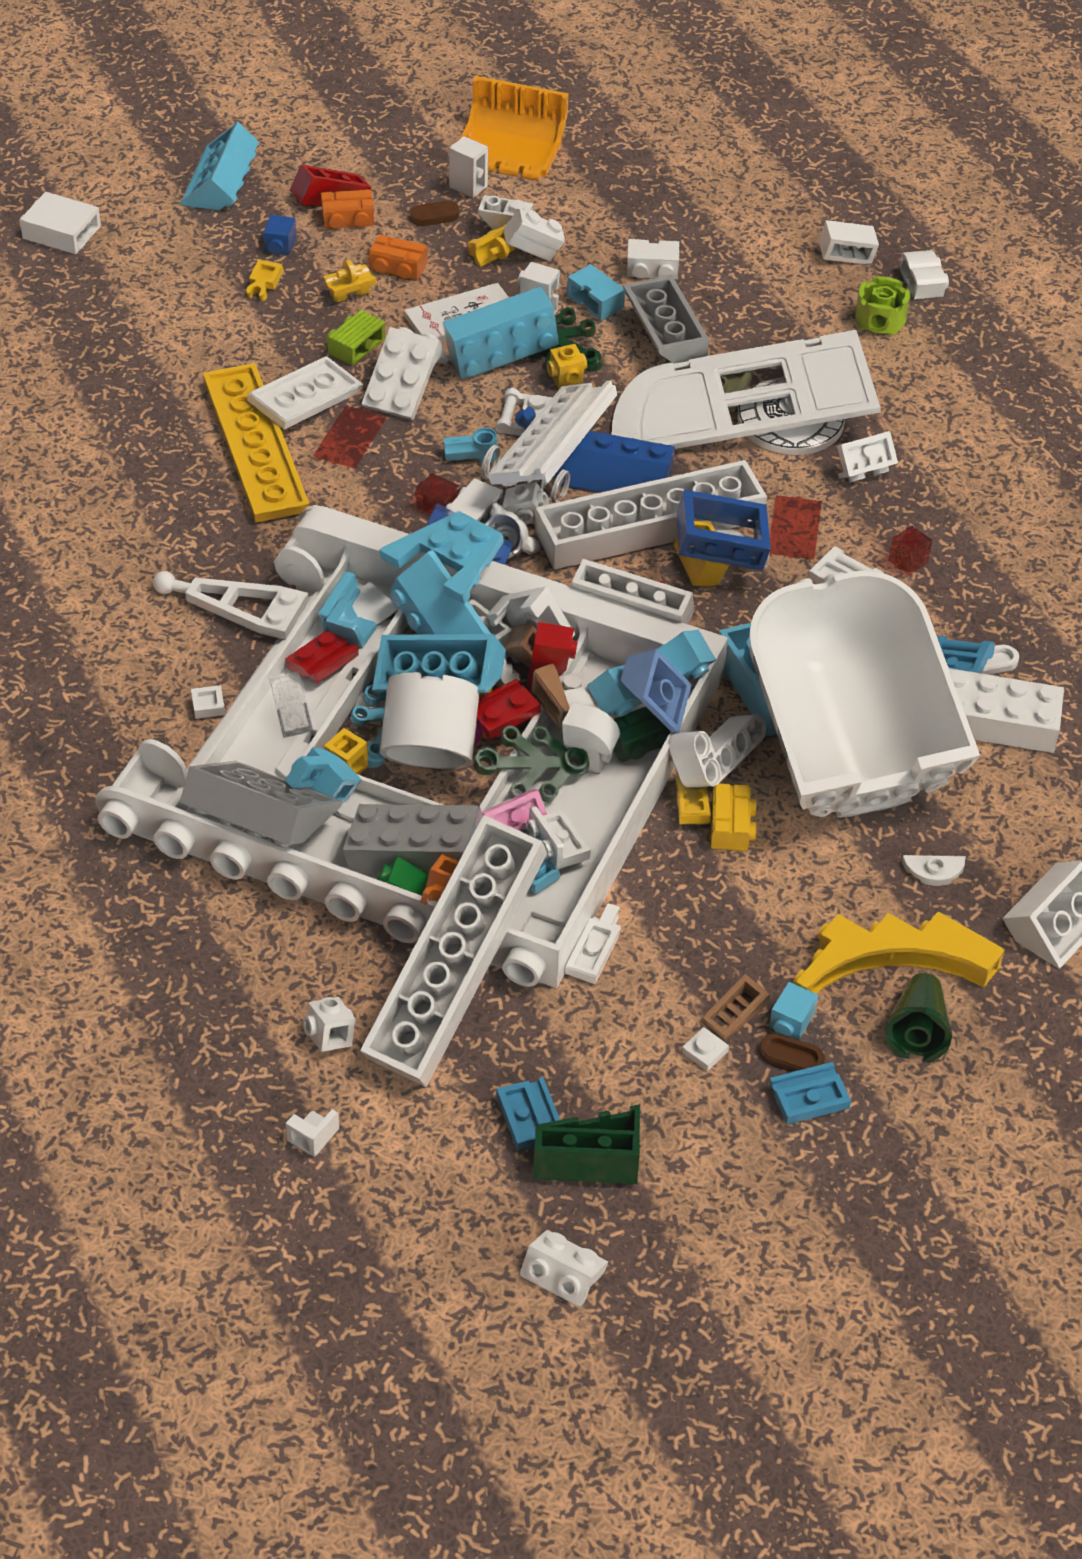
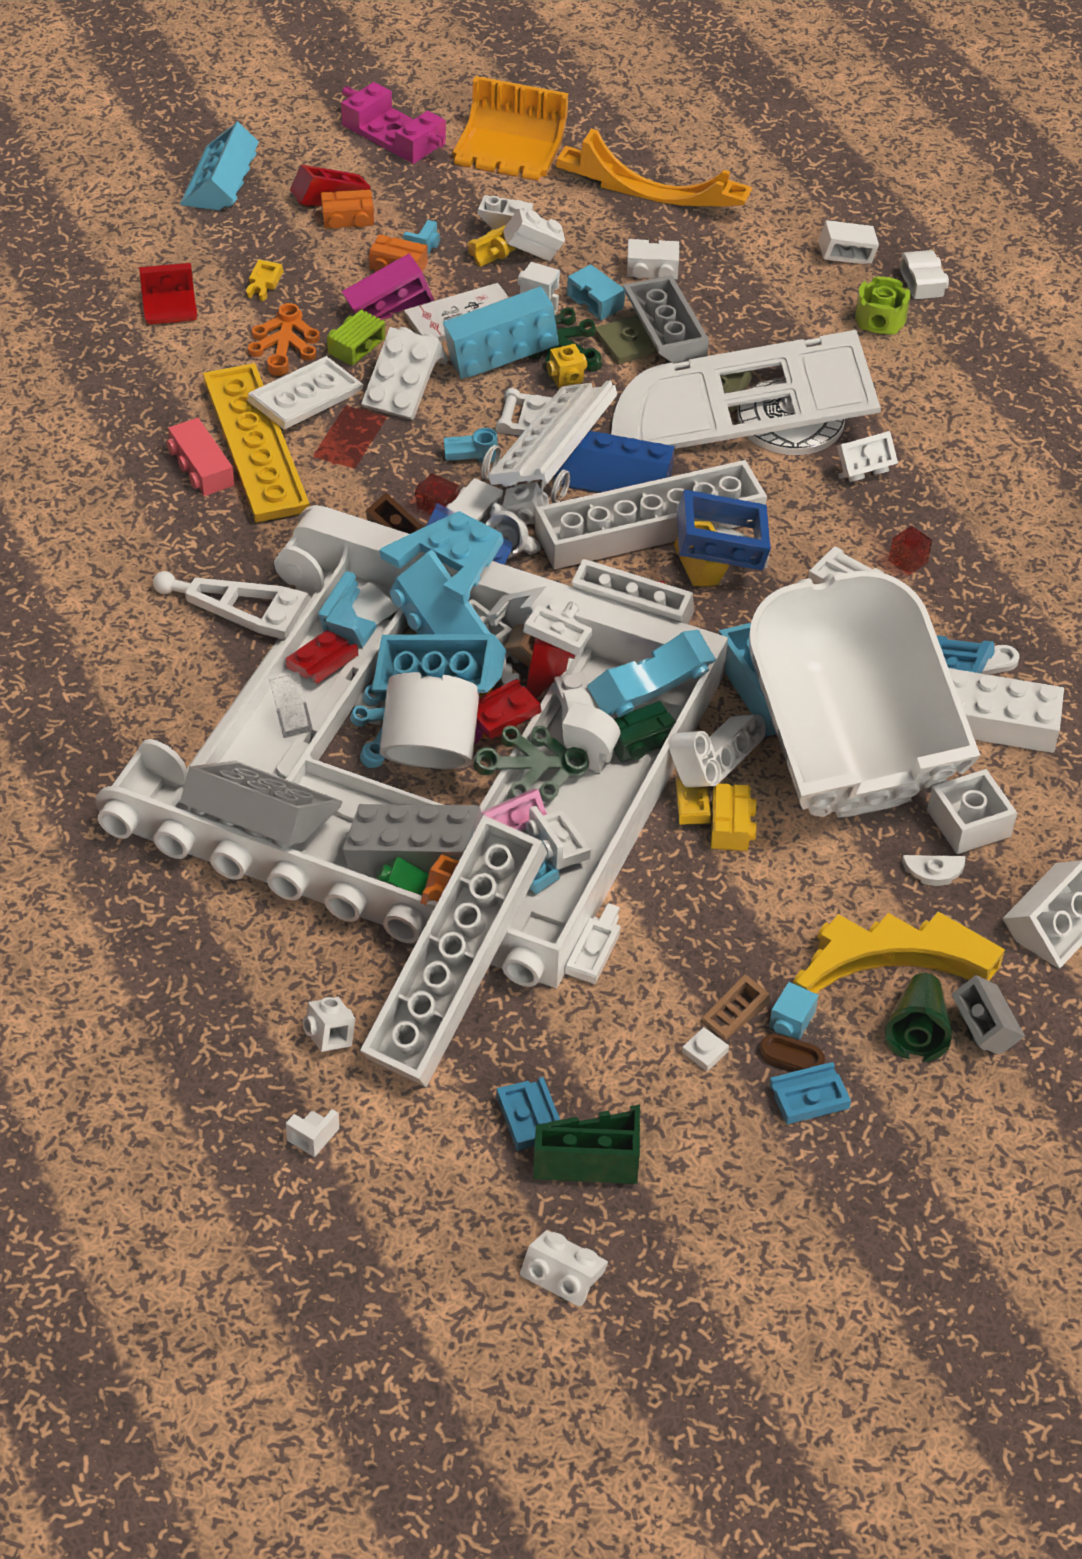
(60, 222): white brick -> none
(168, 293): none -> red bracket
(200, 457): none -> coral brick
(208, 702): white plate -> none
(279, 234): blue brick -> none
(287, 318): none -> orange plant
(324, 774): medium azure brick -> none
(348, 280): yellow hips -> none
(350, 749): yellow brick -> none
(372, 116): none -> dark pink brick
(390, 289): none -> dark pink wedge
(392, 515): none -> reddish brown slope
(427, 235): none -> medium azure bracket
(434, 213): reddish brown tile -> none
(468, 166): white brick -> none
(524, 417): blue hand -> none
(550, 693): medium nougat slope -> none
(559, 628): none -> white plate
(600, 164): none -> light orange slope
(626, 339): none -> olive plate
(658, 686): medium blue slope -> none
(795, 527): clear red piece -> none
(971, 811): none -> white brick
(987, 1015): none -> light grey brick

